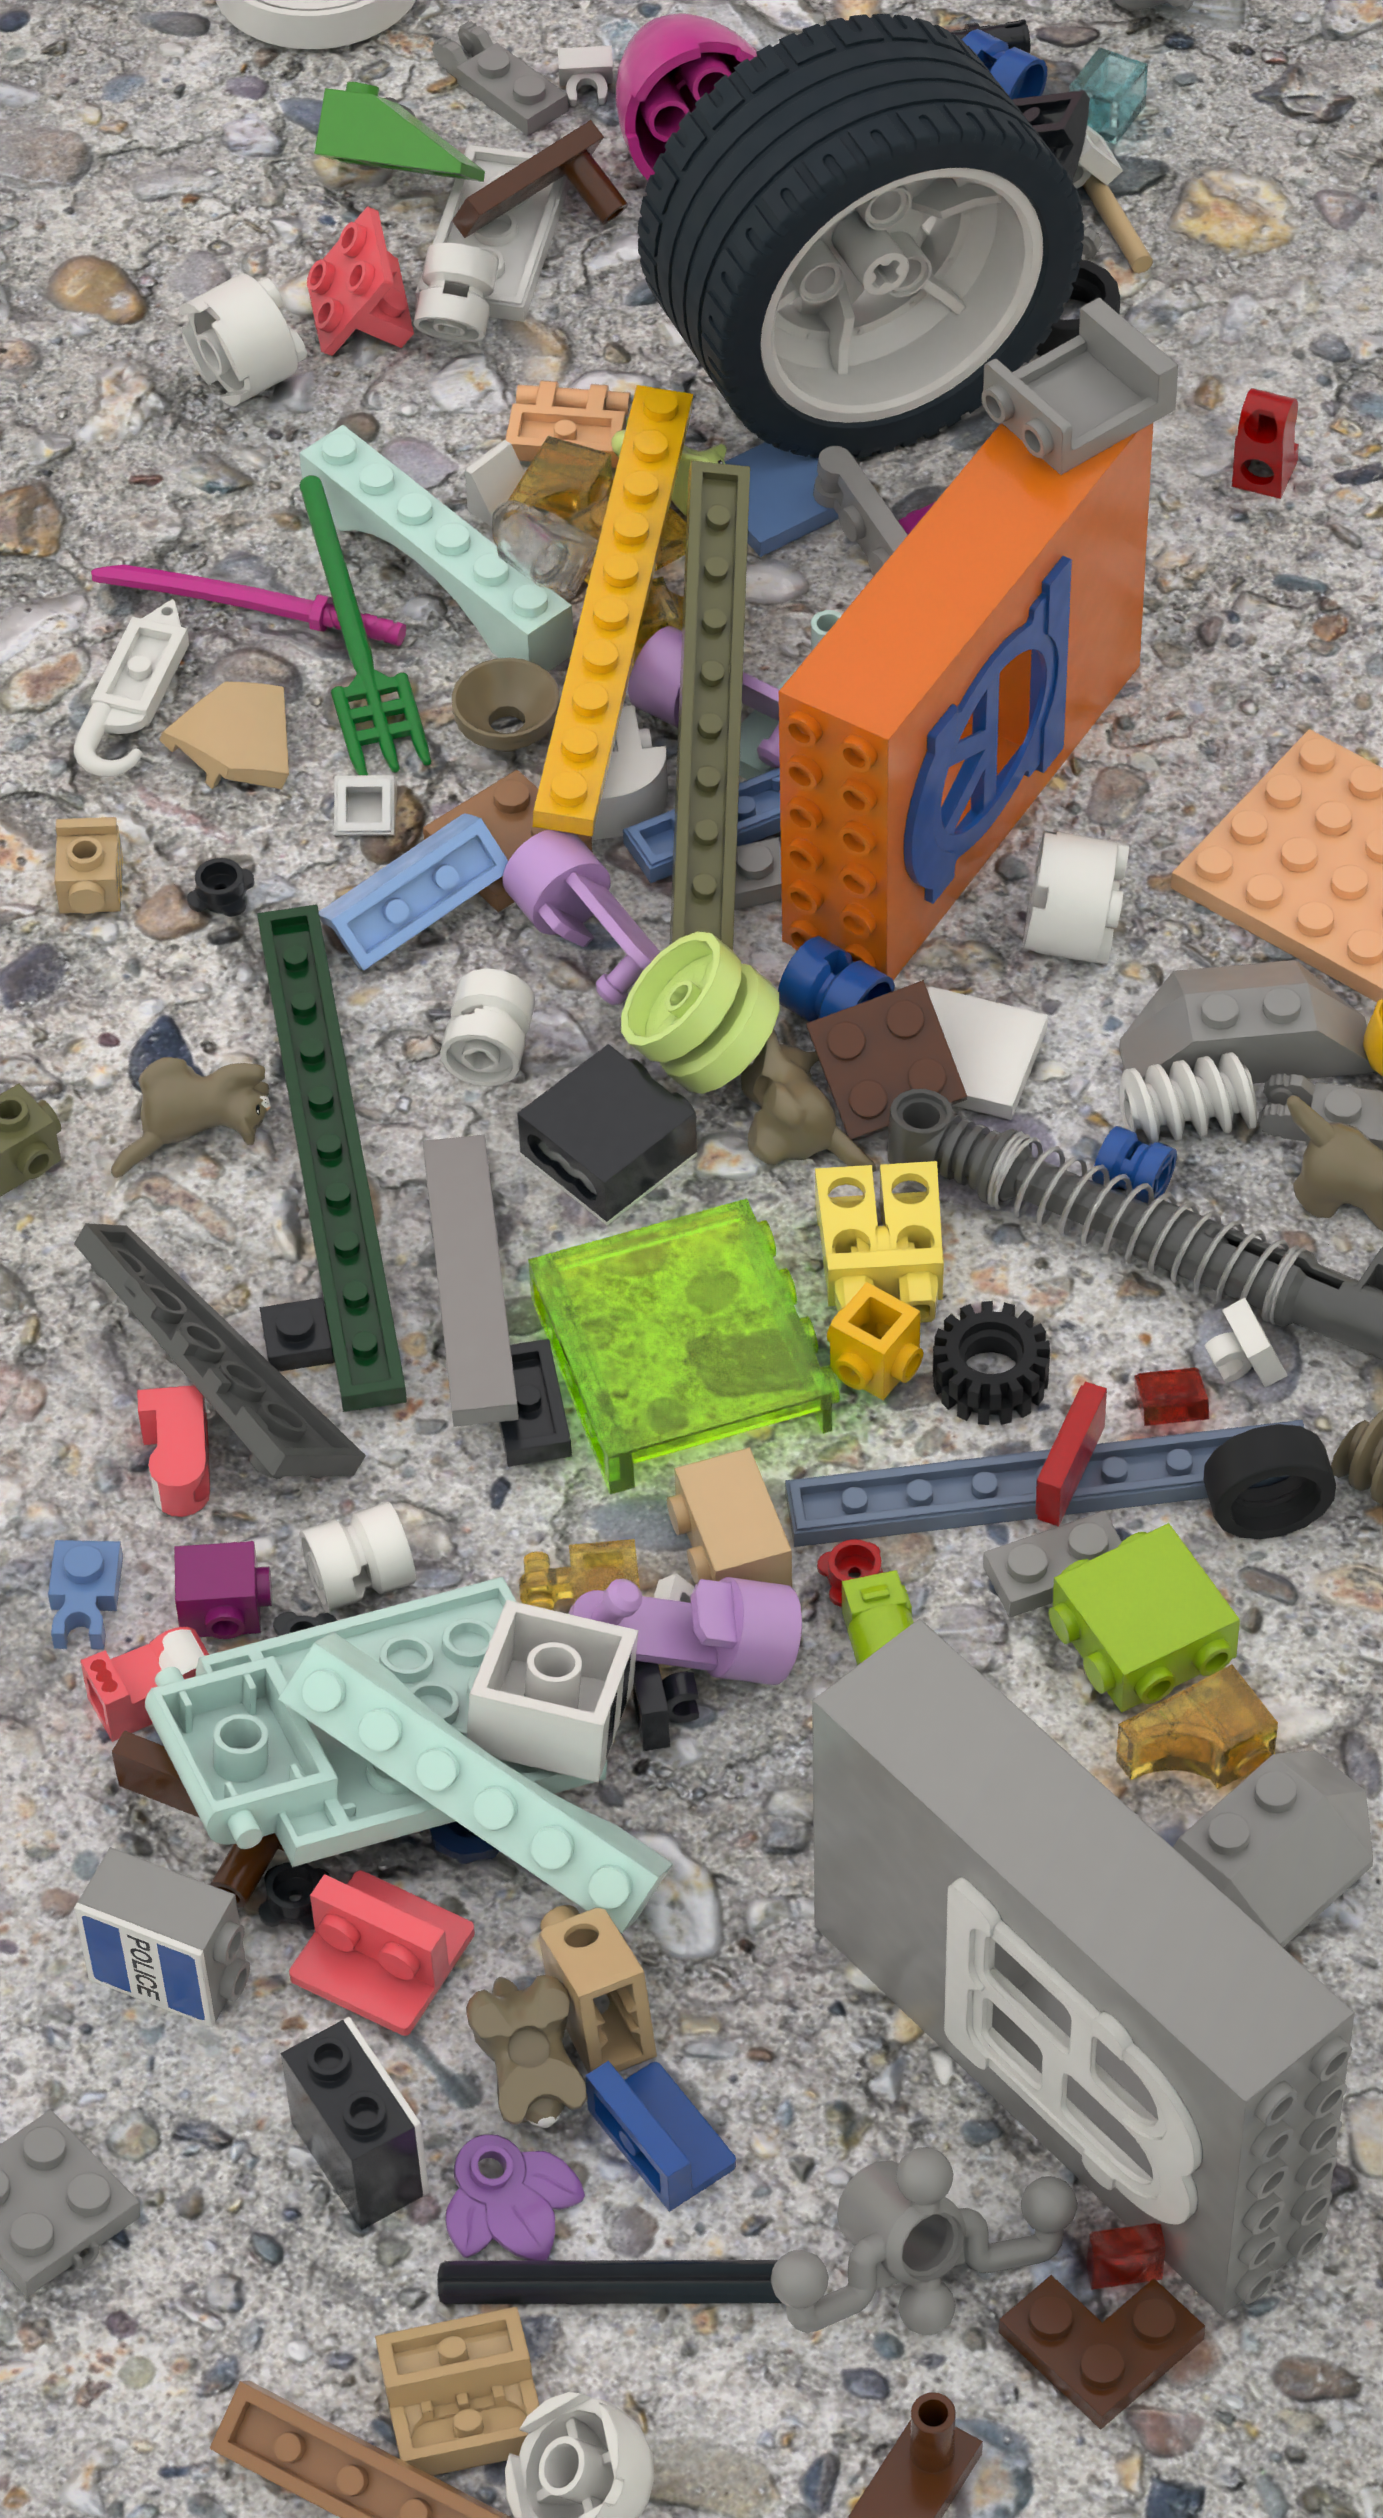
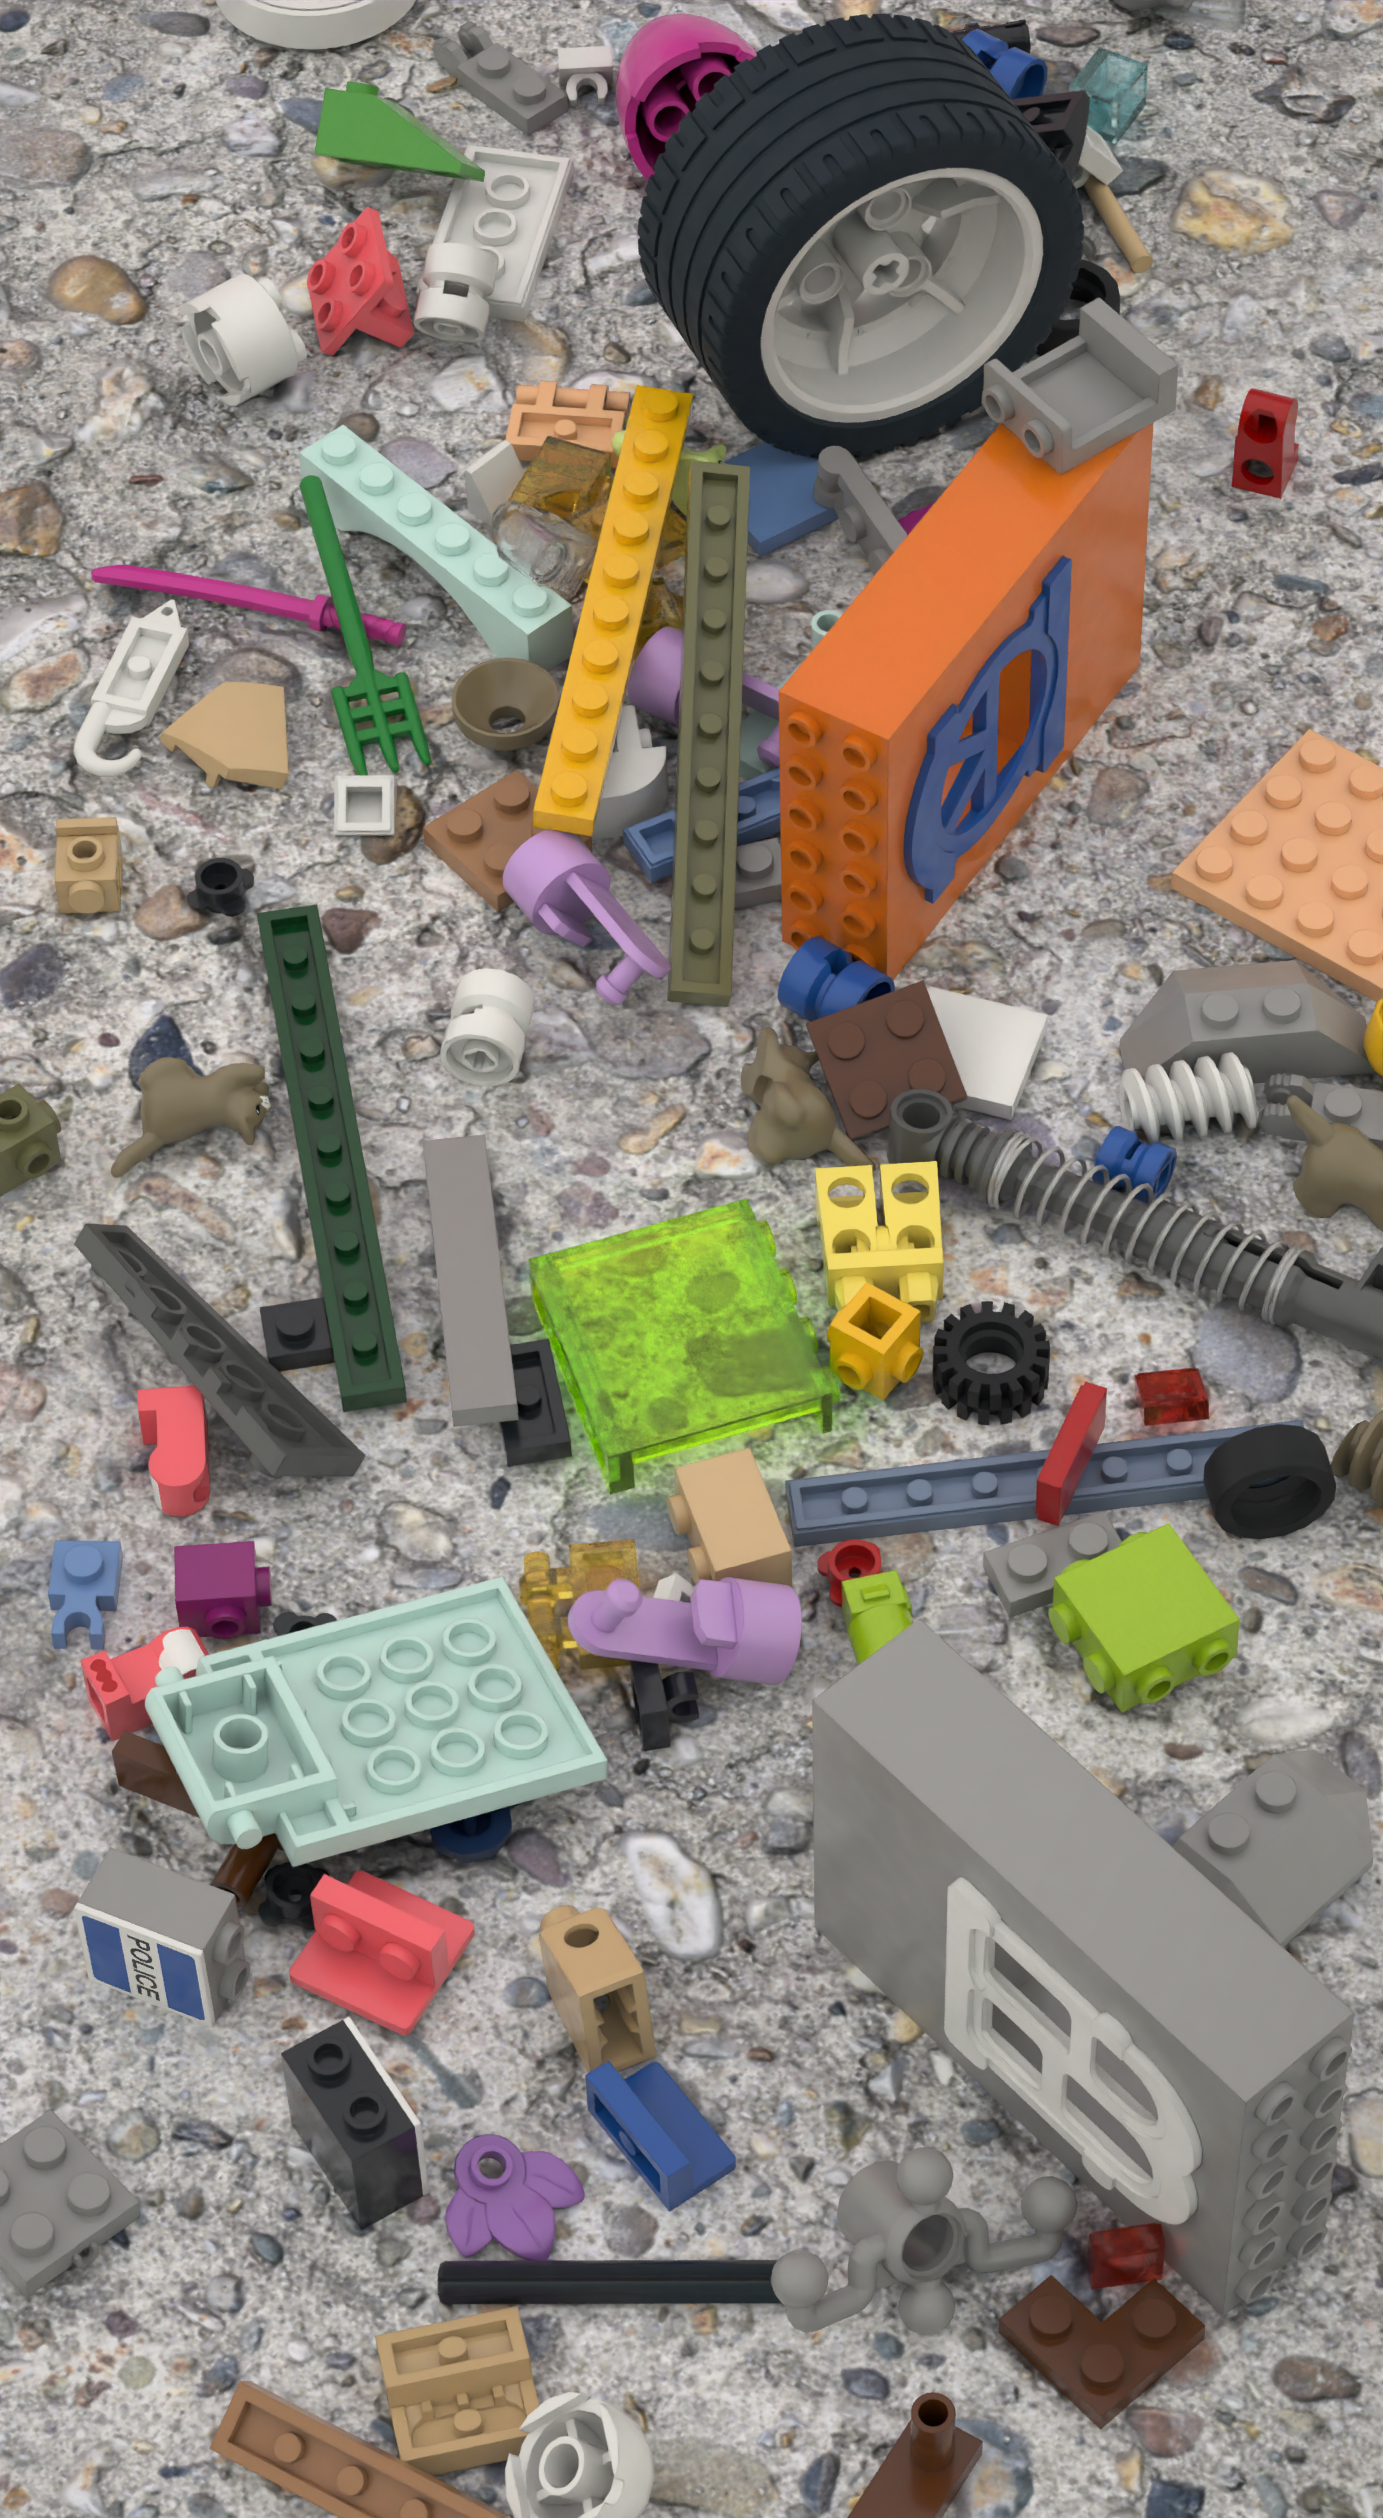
(357, 1556): white wheel -> none
(403, 1737): light aqua arch -> none
(415, 890): light blue panel -> none
(525, 2039): dark tan animal -> none
(552, 1690): white brick -> none
(566, 157): reddish brown piece -> none
(608, 1133): black piece -> none
(700, 1012): yellowish green wheel -> none
(1075, 897): white brick -> none
(1206, 1730): clear yellow arch -> none
(1244, 1348): white tile -> none

